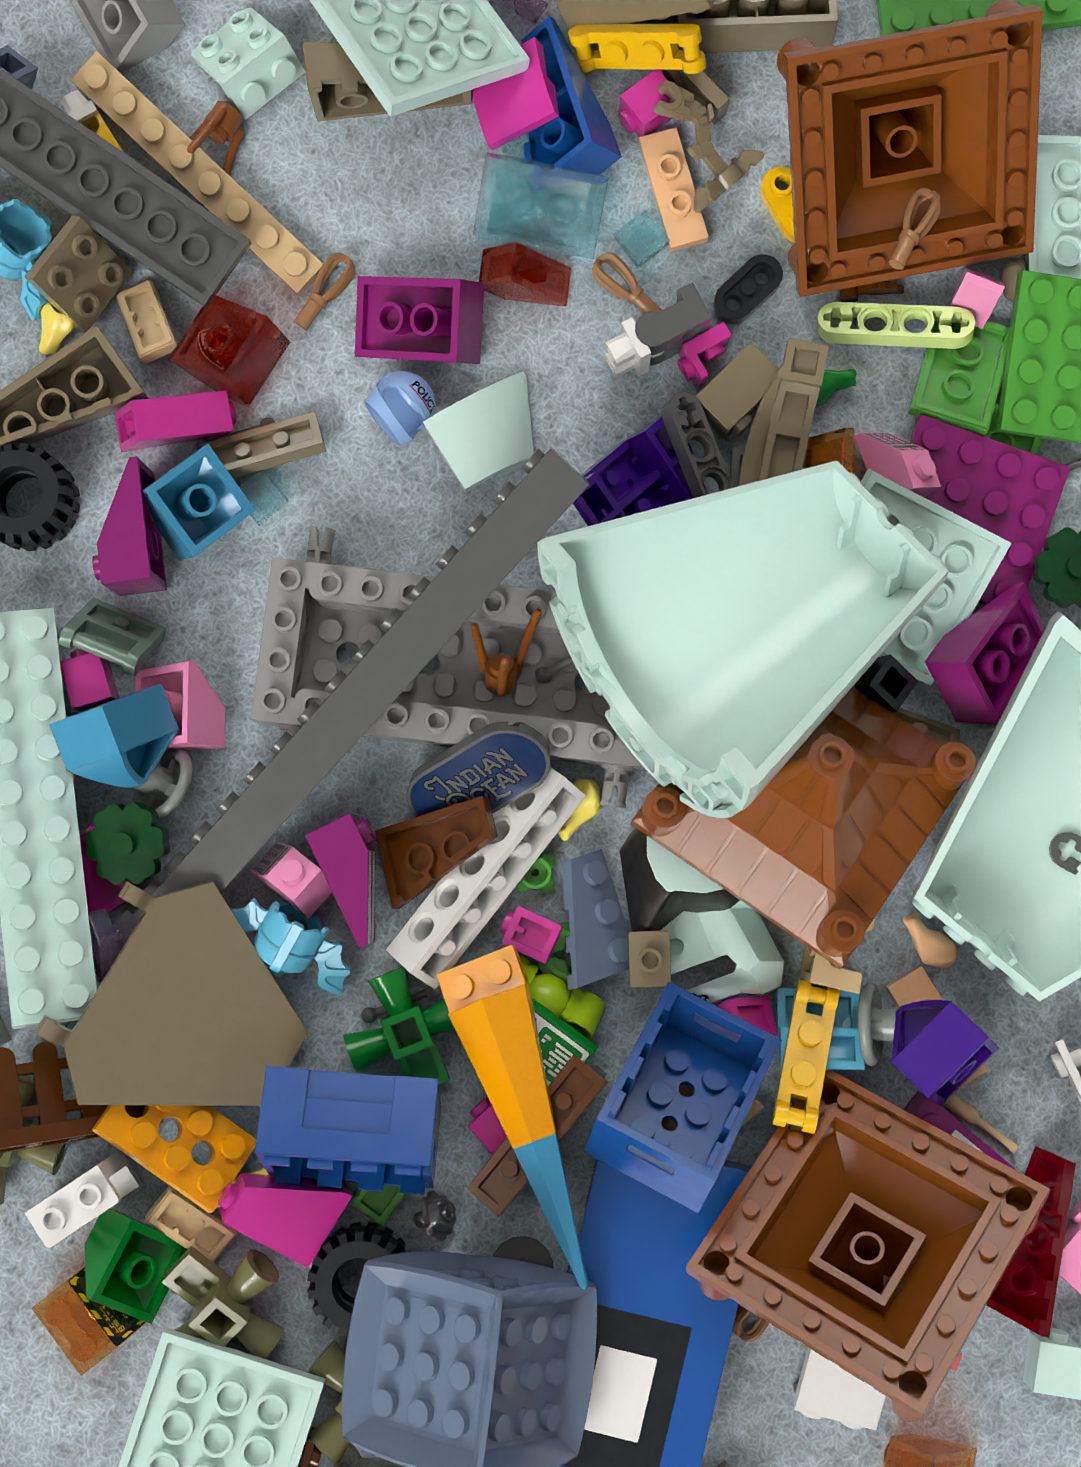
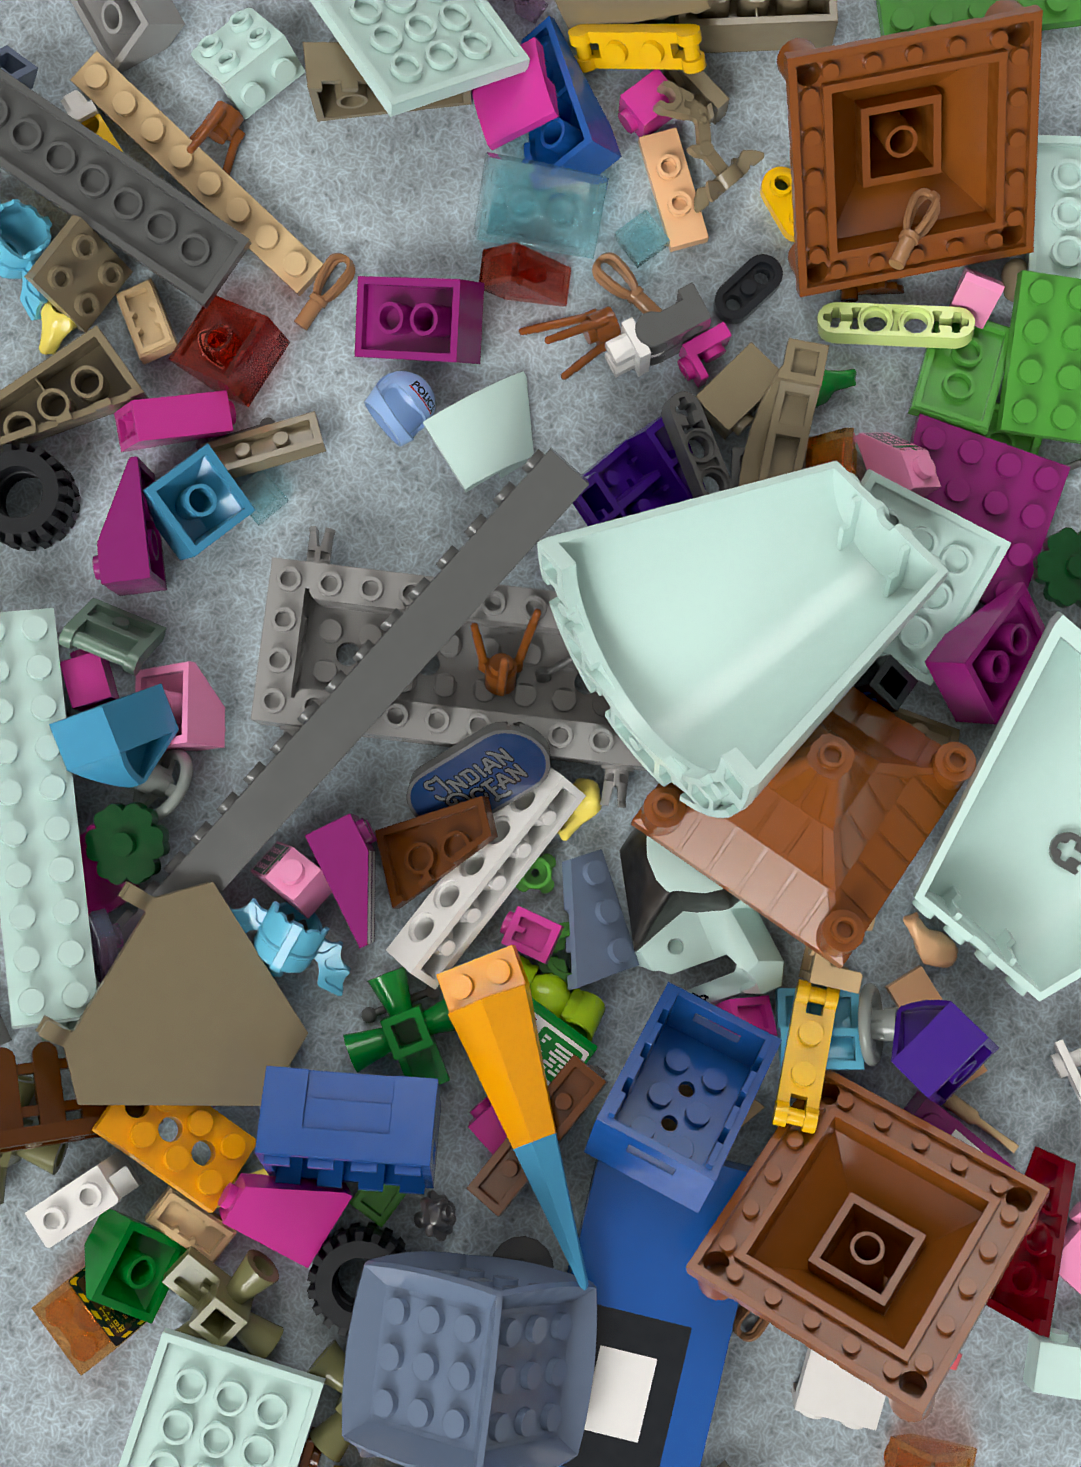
(595, 325): none -> dark orange plant
(649, 959): dark tan bracket -> none

